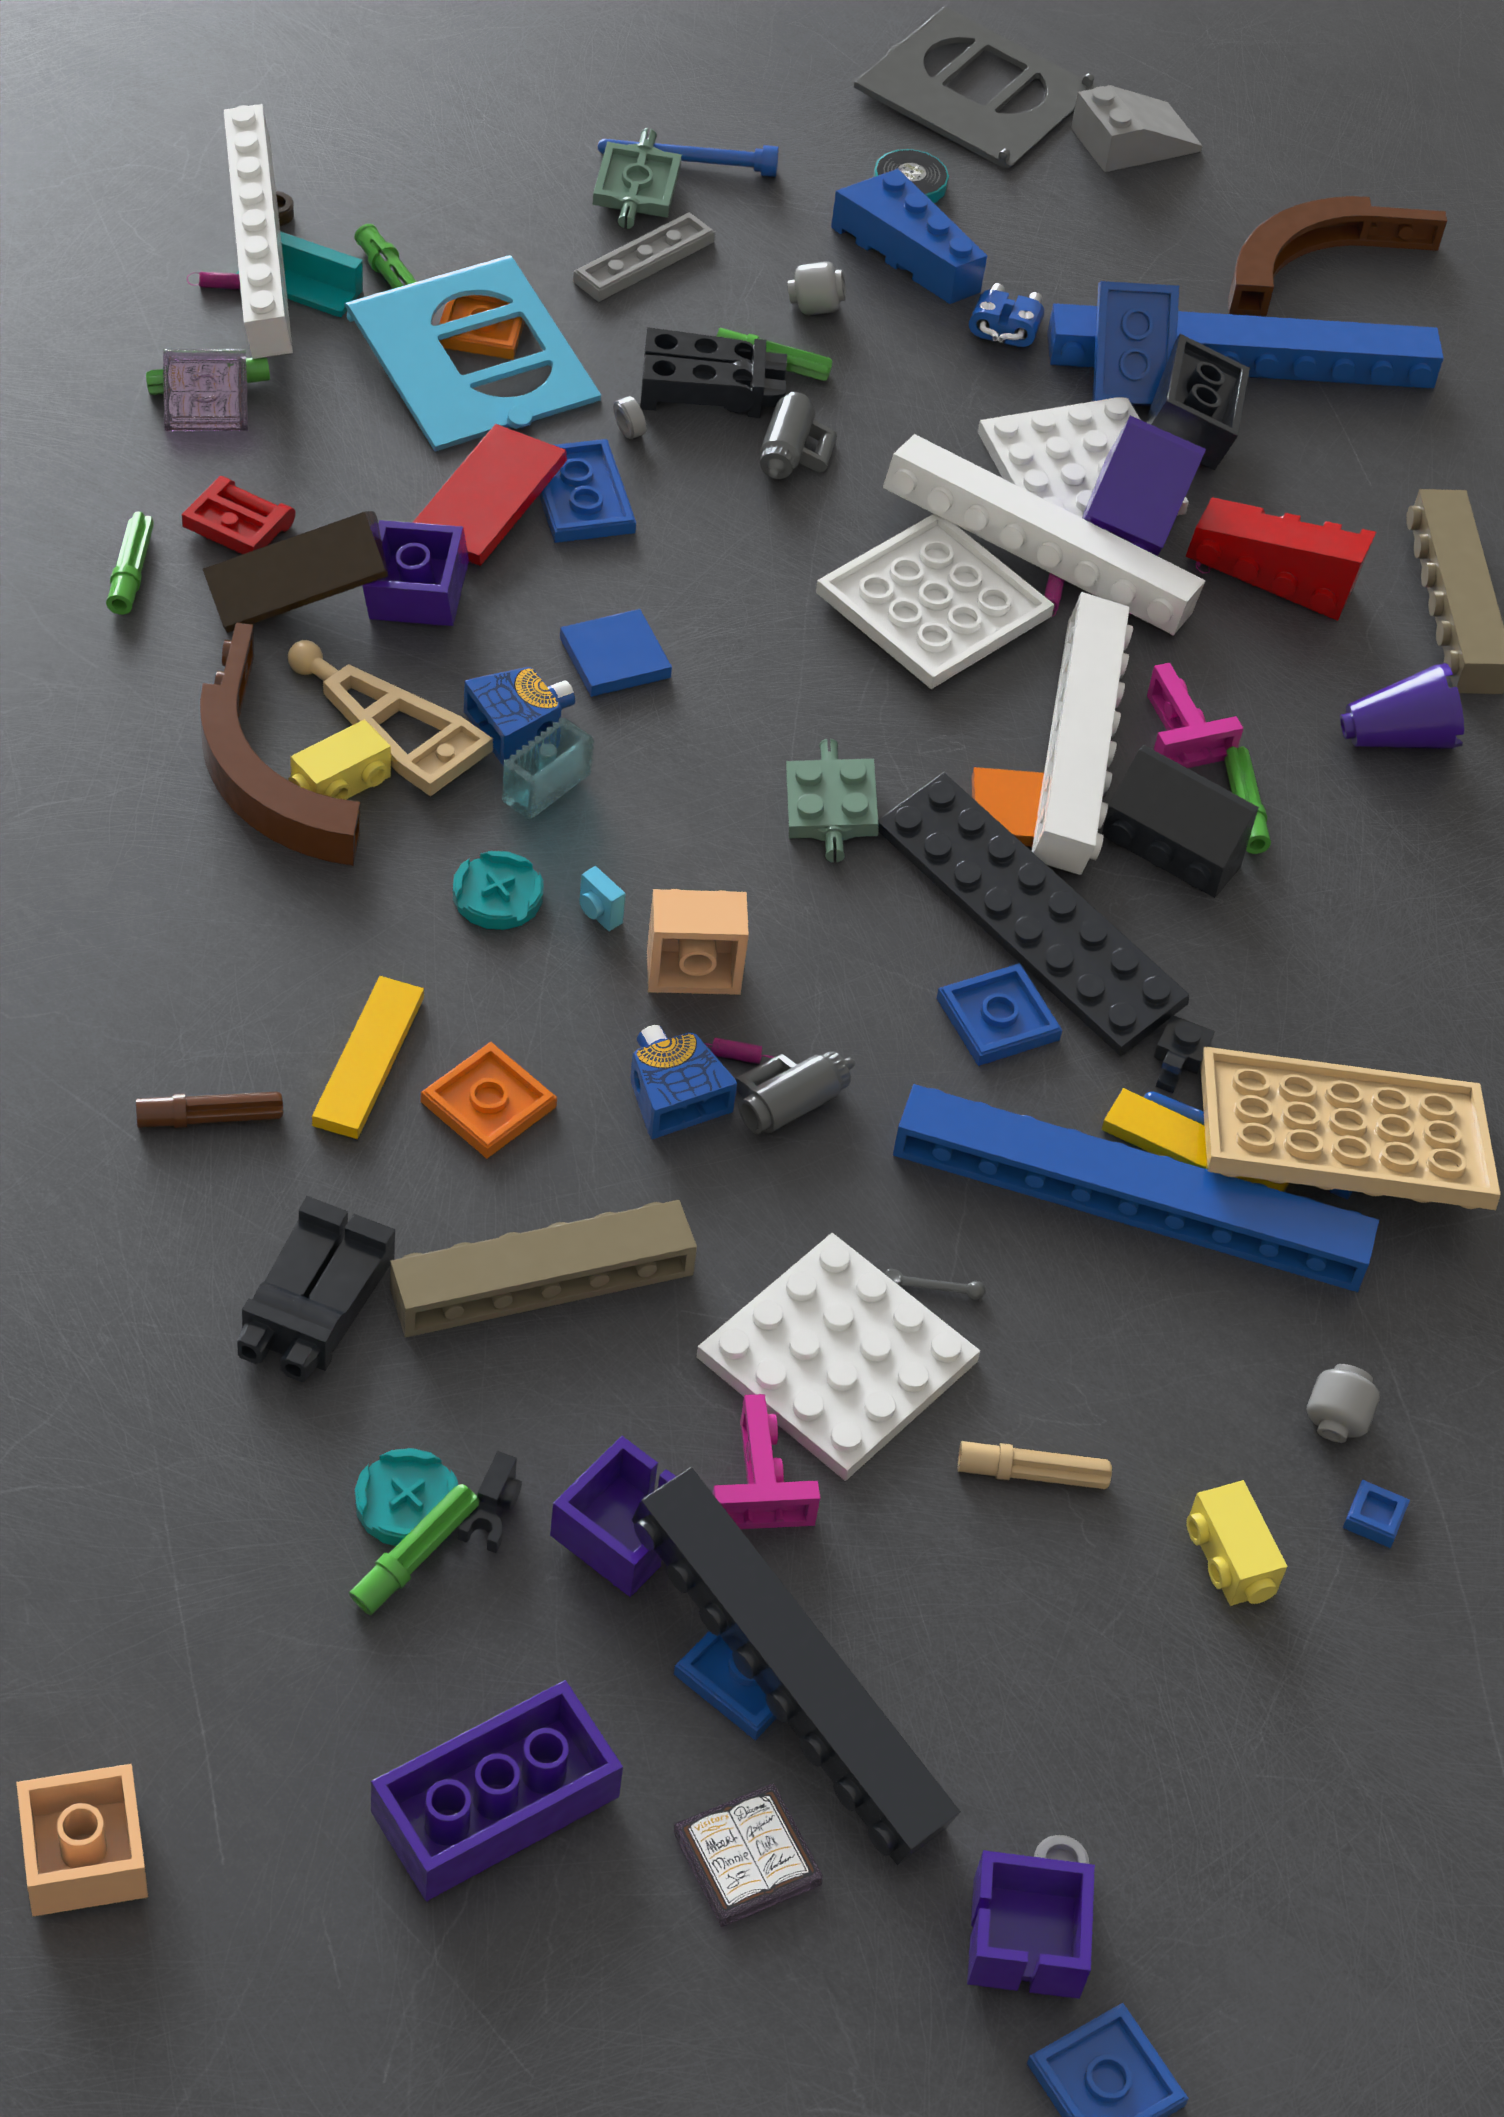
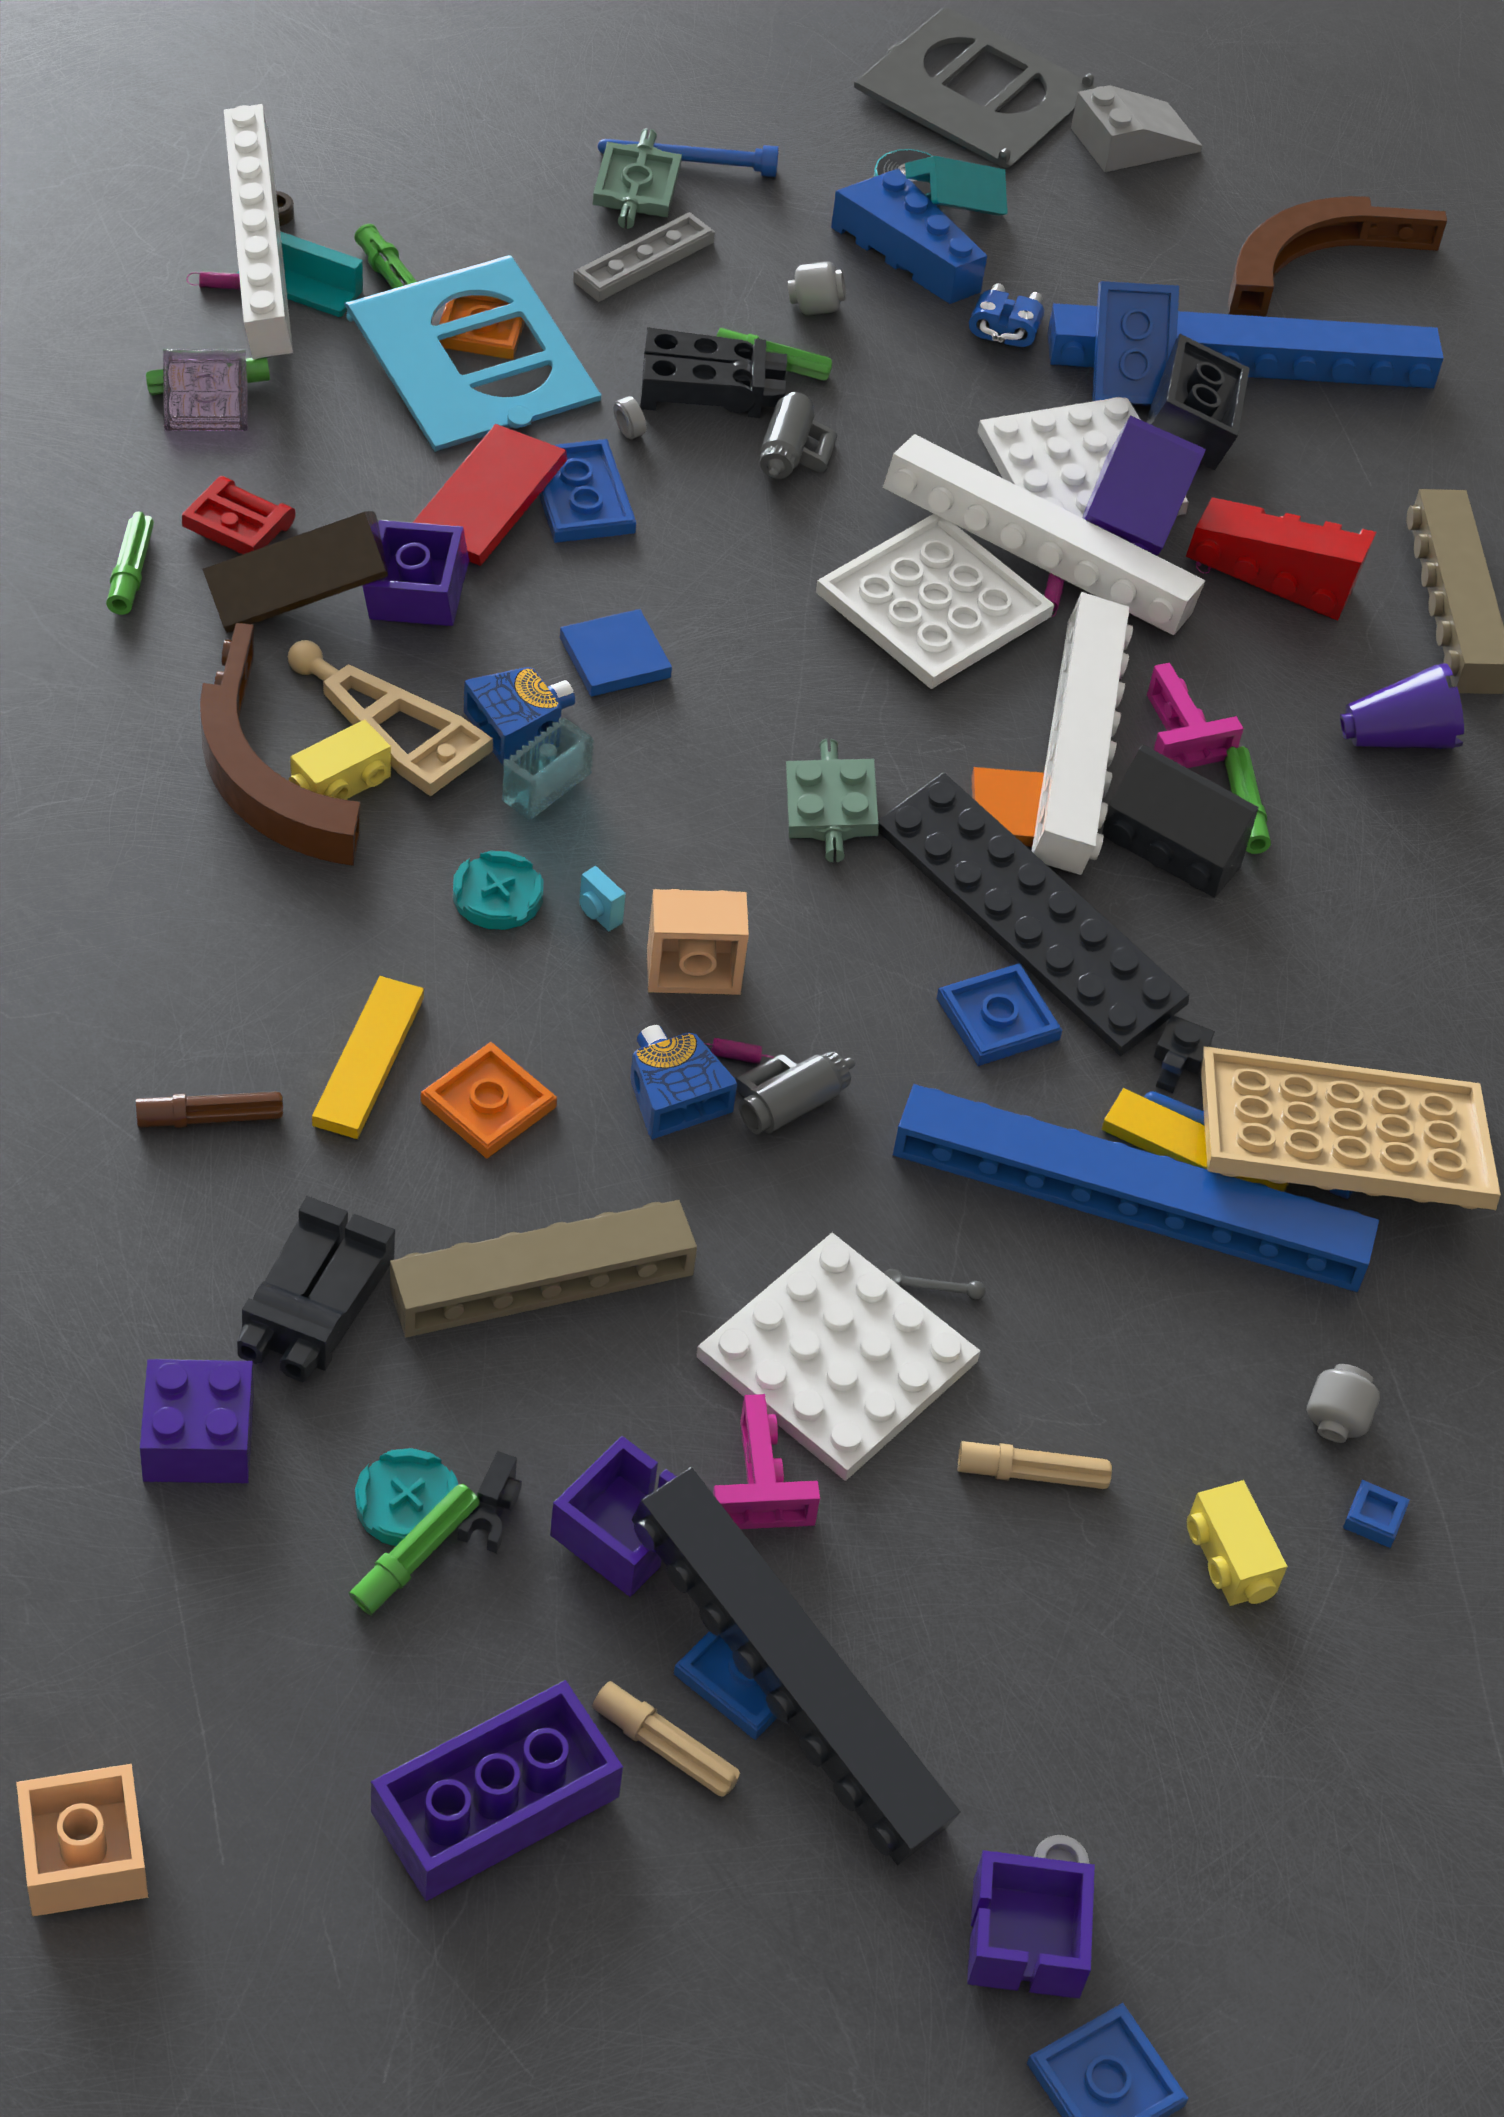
(197, 1421): none -> dark purple brick
(644, 1724): none -> tan axle
(747, 1854): tile -> none
(962, 184): none -> teal panel

